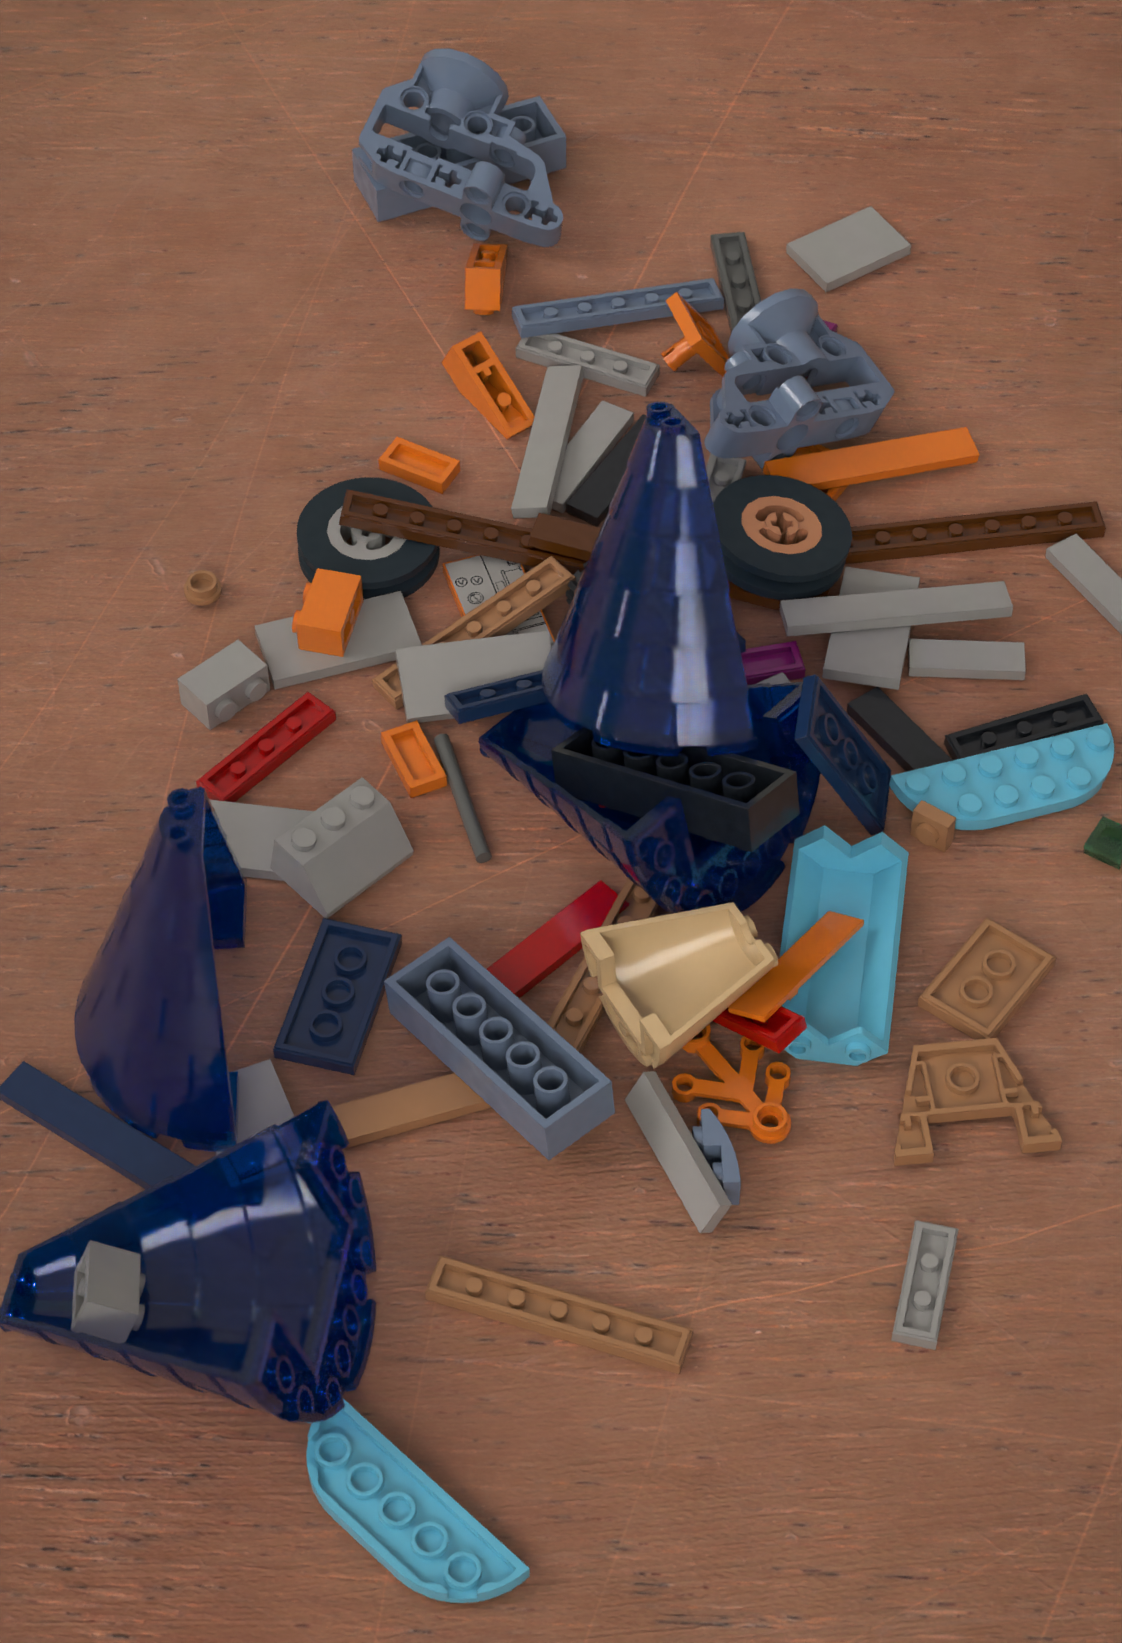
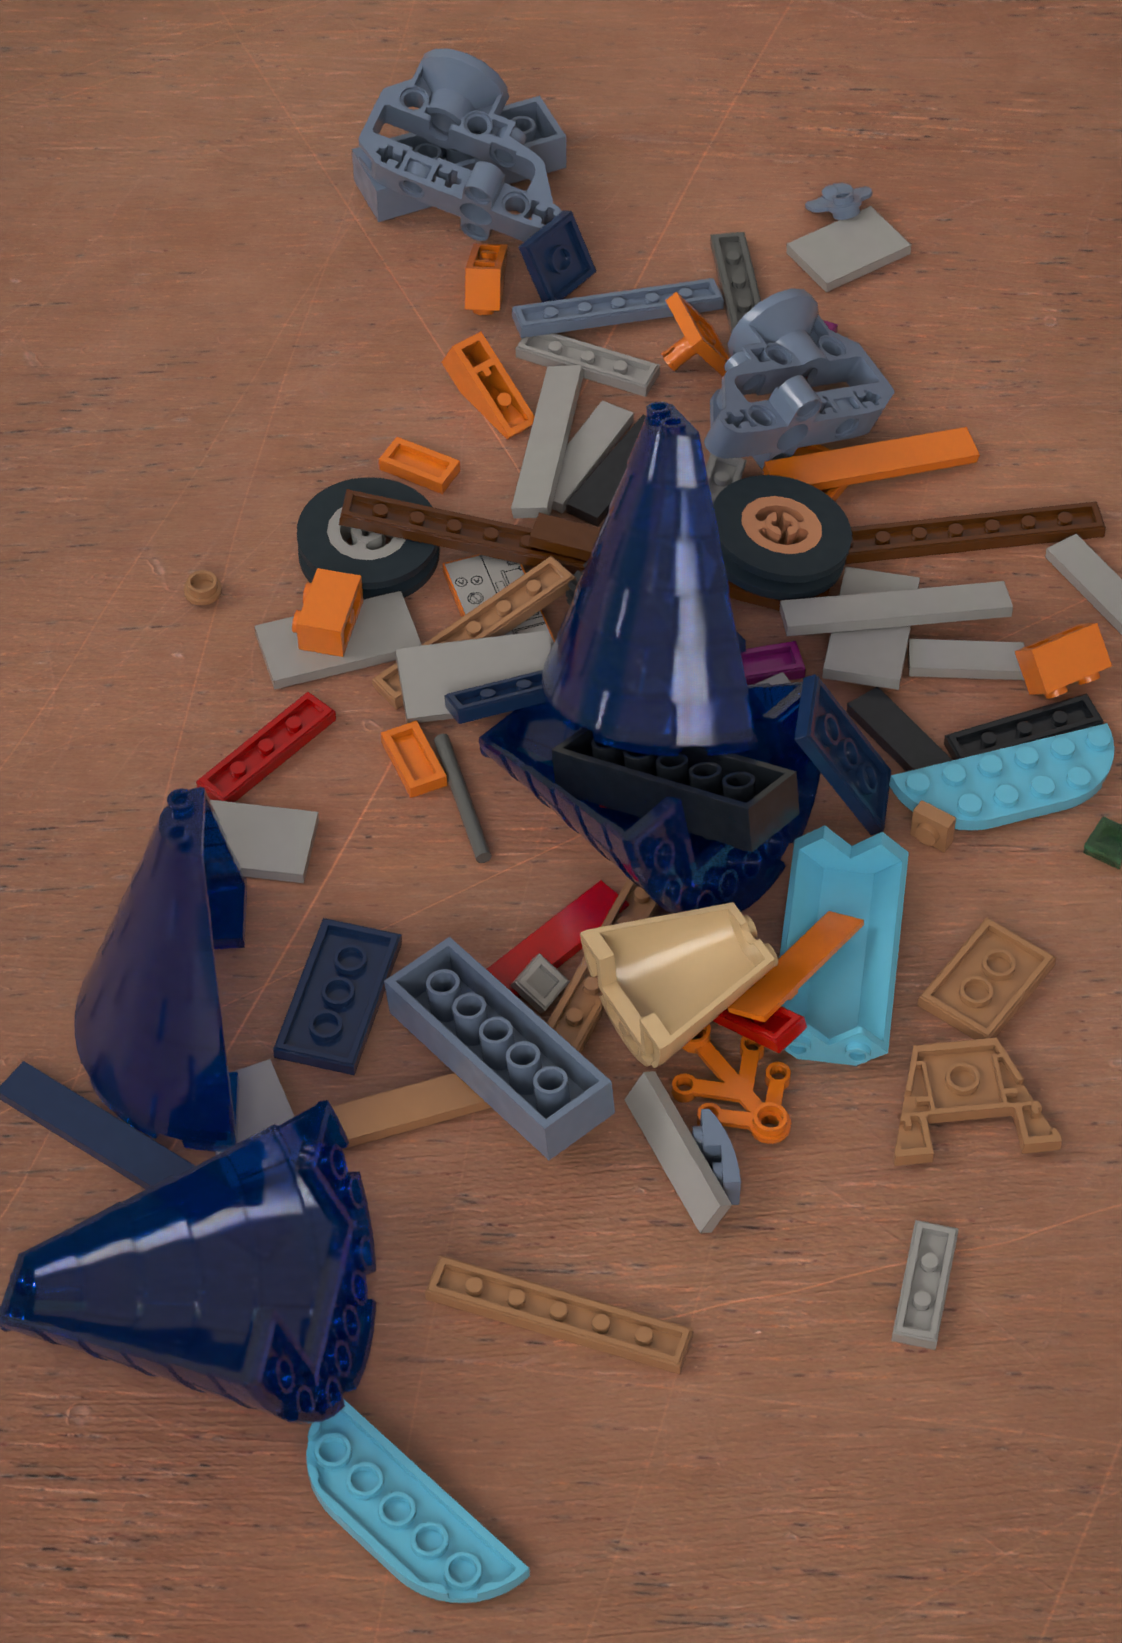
(107, 1293): light grey brick -> none
(224, 684): light grey brick -> none
(341, 848): light grey slope -> none
(539, 983): none -> light grey tile
(557, 258): none -> dark blue tile
(840, 200): none -> sand blue plate
(1063, 659): none -> orange brick

